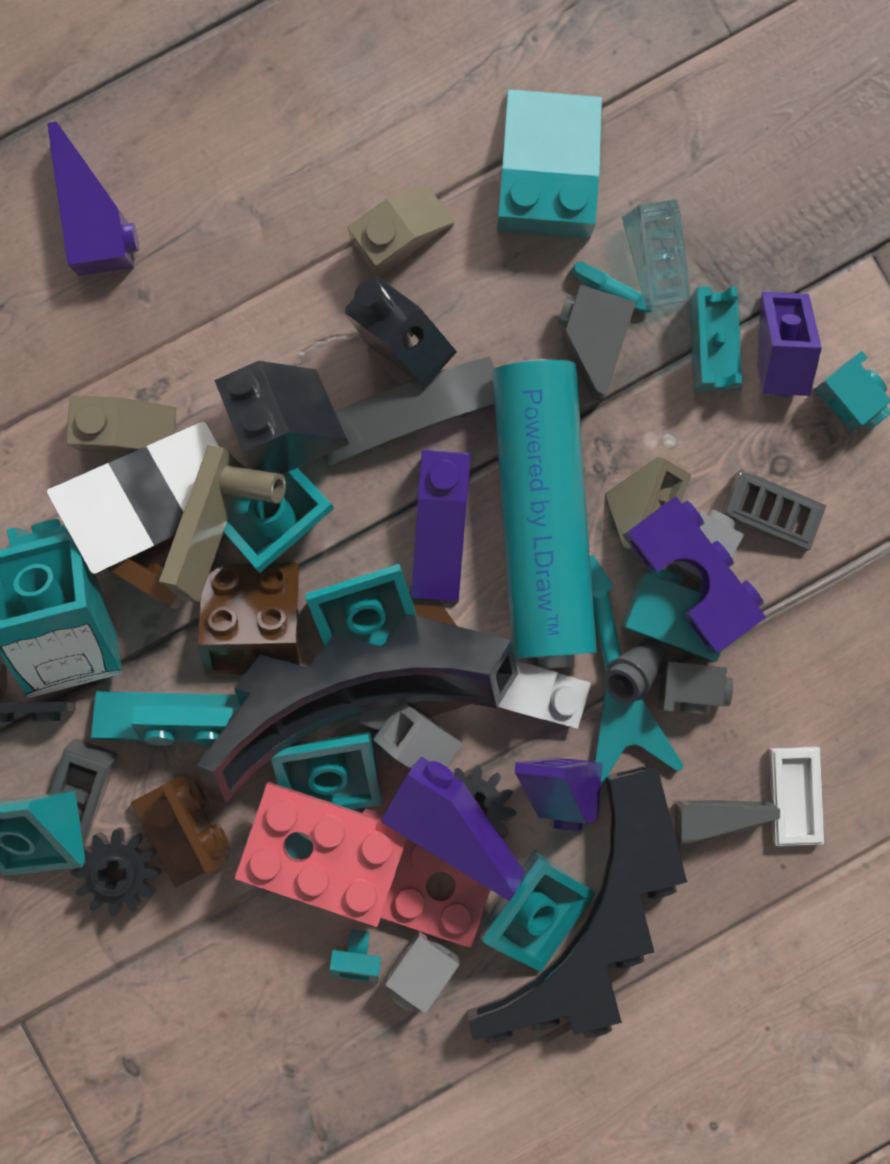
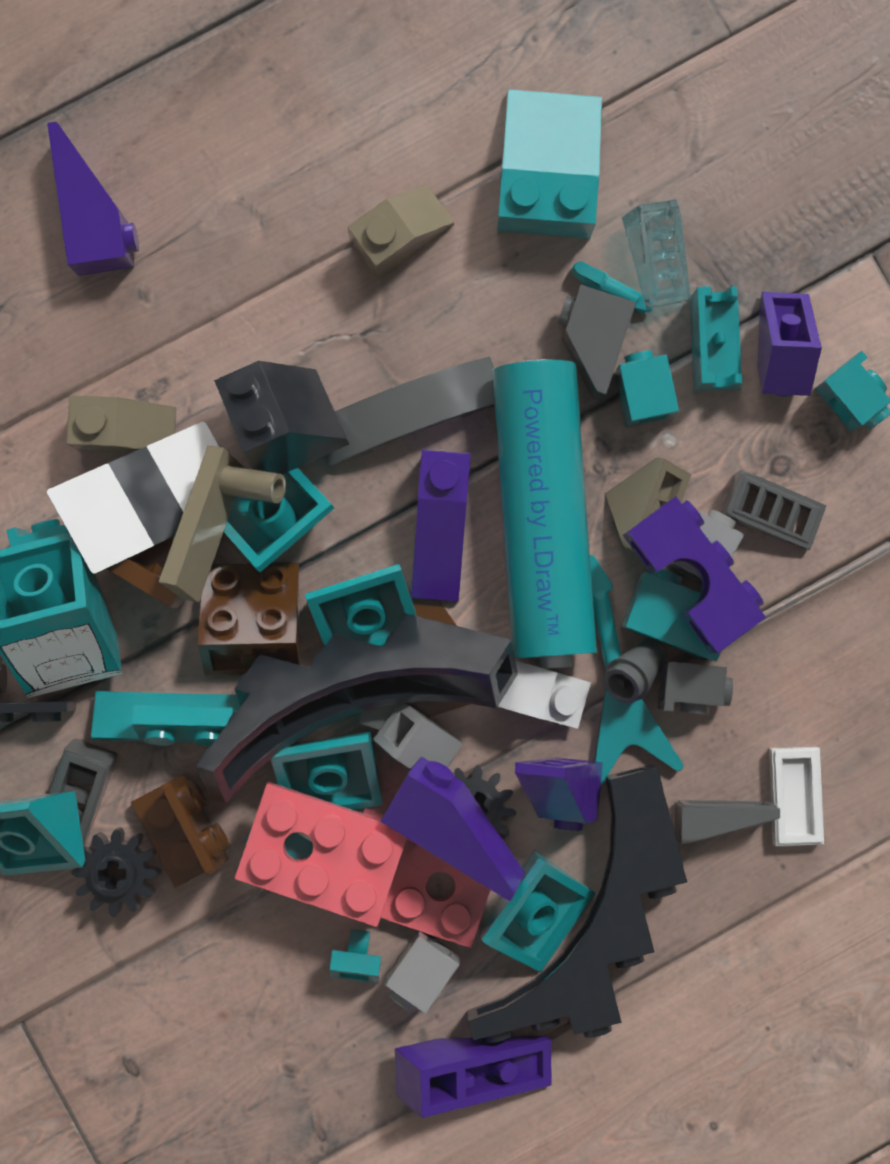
(382, 320): black torso -> none
(467, 1072): none -> dark purple slope
(646, 388): none -> teal brick

